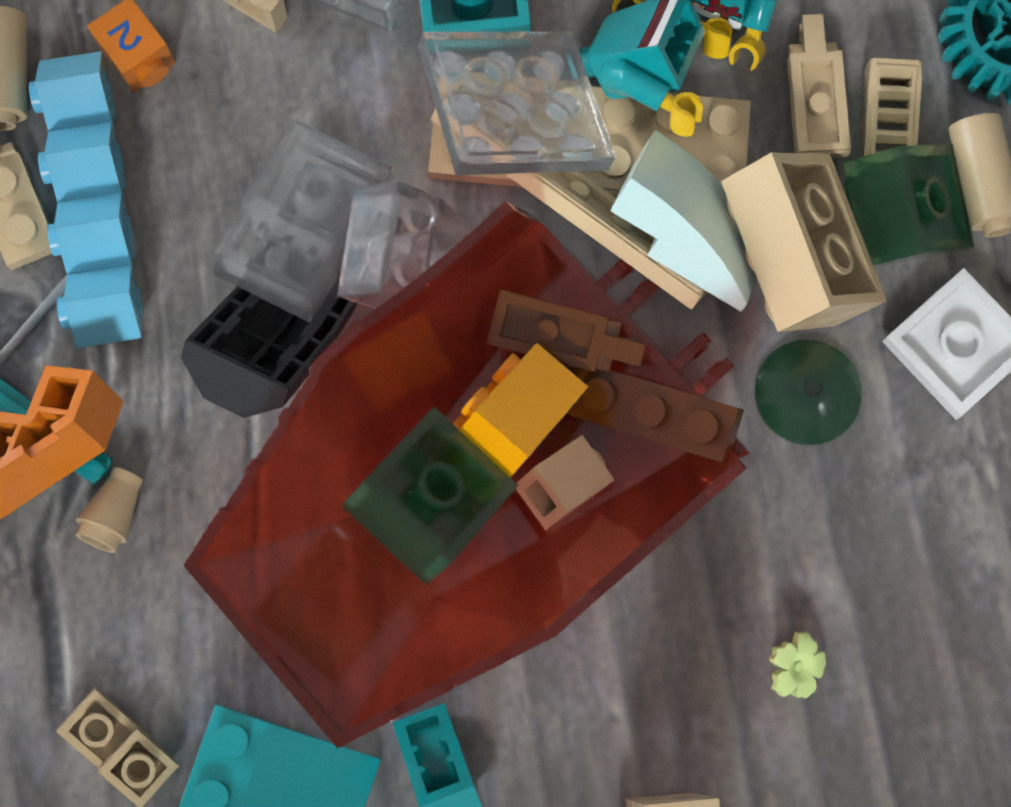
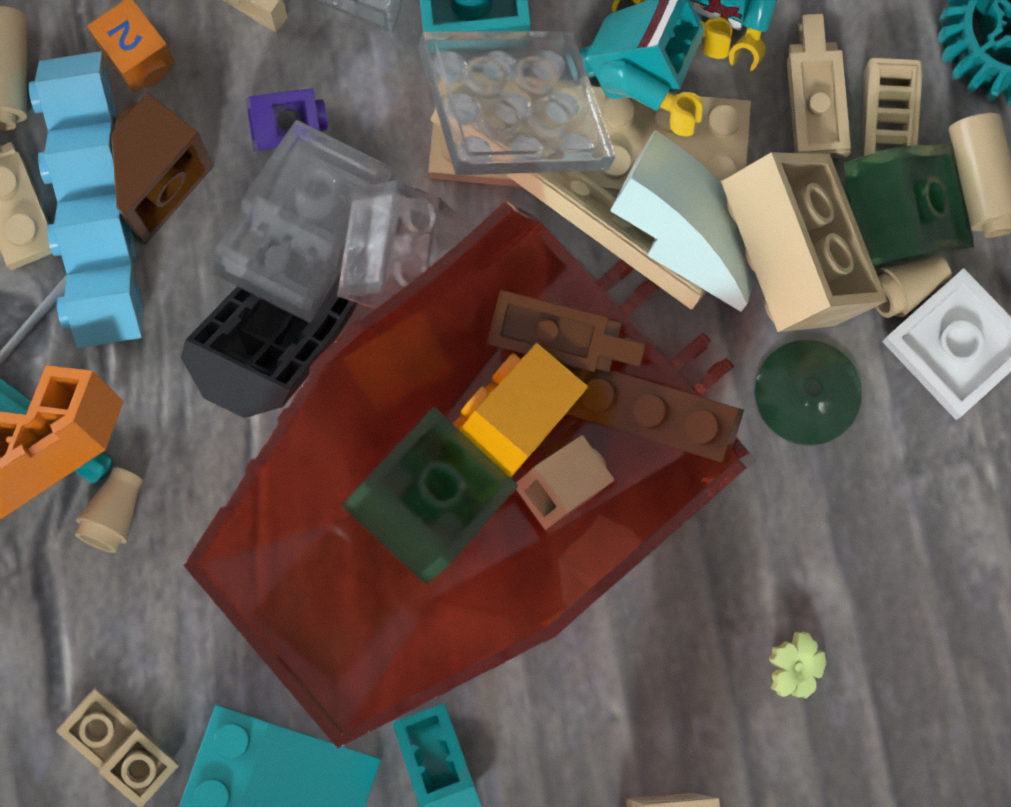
(155, 164): none -> reddish brown slope
(264, 110): none -> dark purple brick
(911, 284): none -> tan cone

